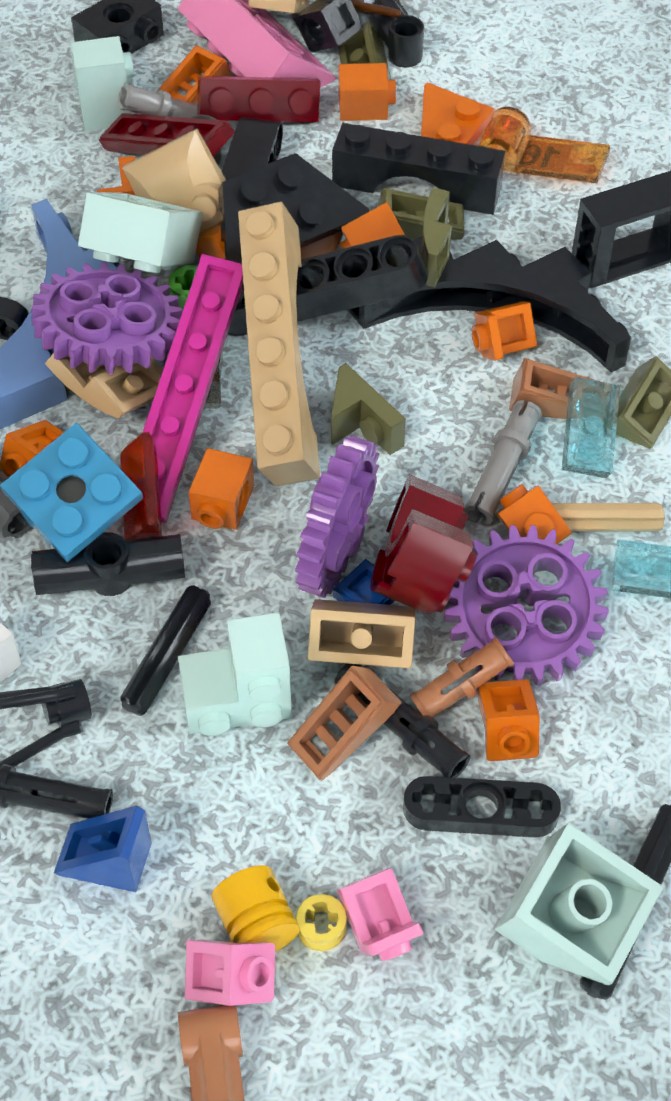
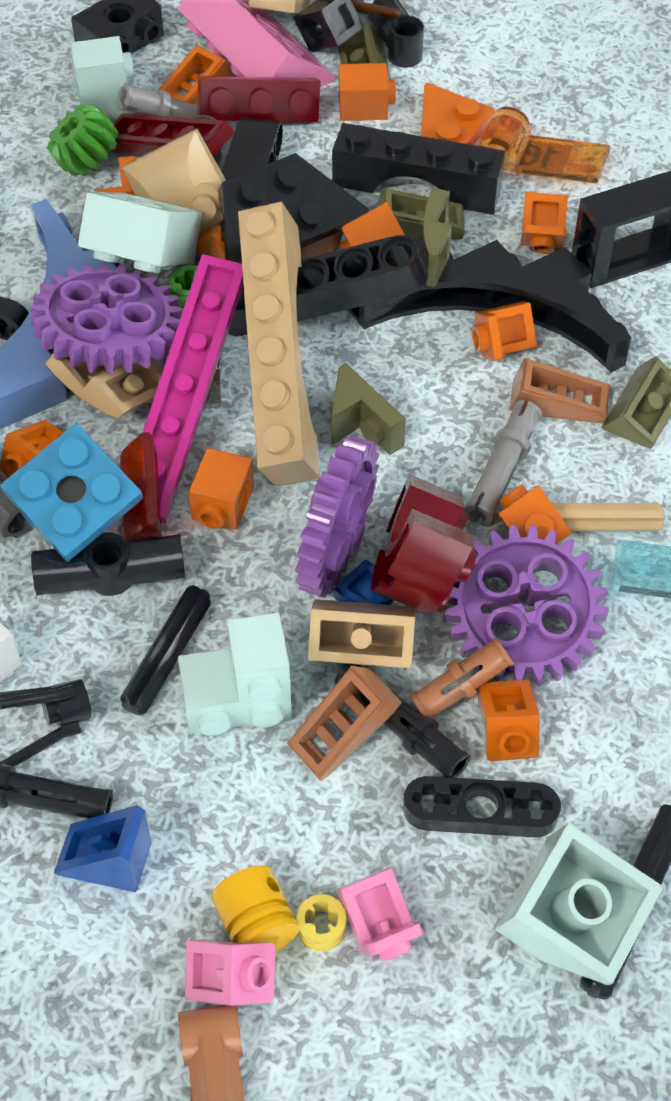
(82, 140): none -> bright green gear
(544, 221): none -> orange bracket
(590, 427): clear light blue plate -> none

